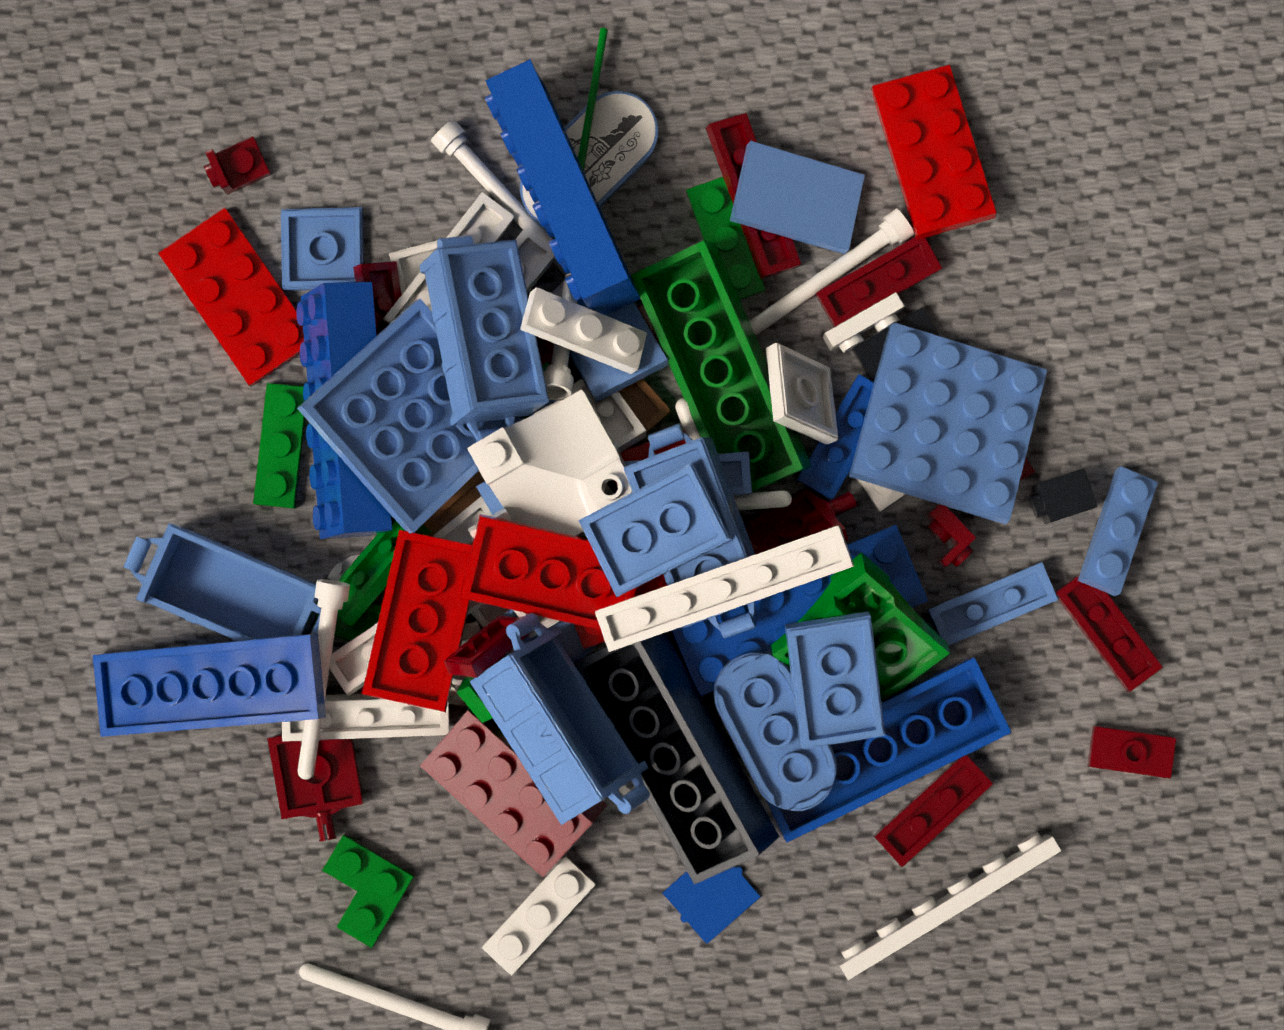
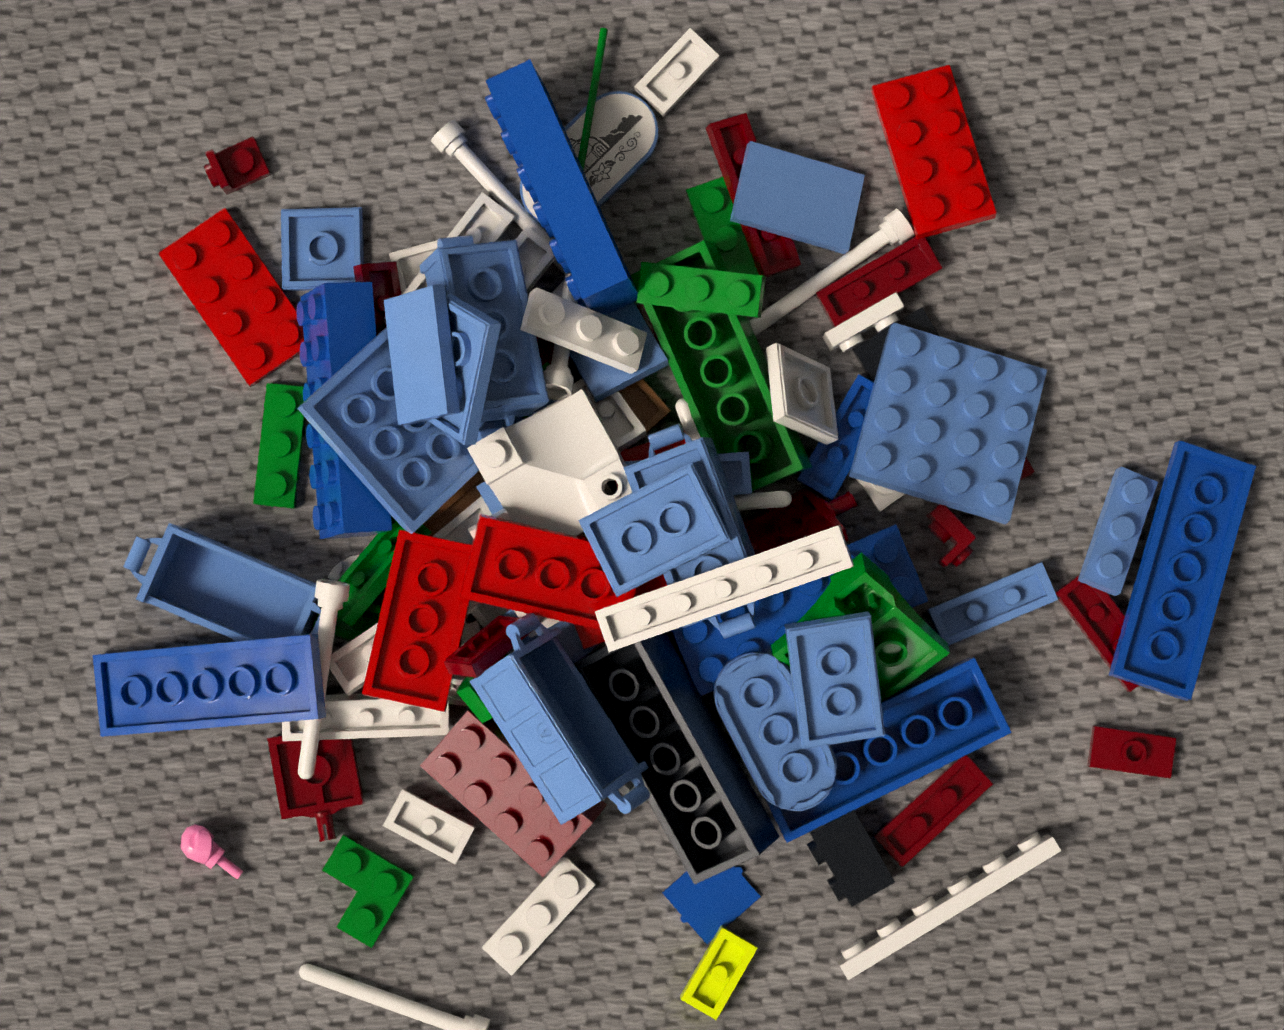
(199, 846): none -> bright pink piece
(421, 355): none -> medium blue tile
(429, 826): none -> white plate
(474, 349): none -> medium blue tile
(676, 72): none -> white plate
(701, 289): none -> green plate
(718, 972): none -> neon yellow plate
(851, 859): none -> black brick
(1062, 497): black brick -> none
(1182, 570): none -> blue plate

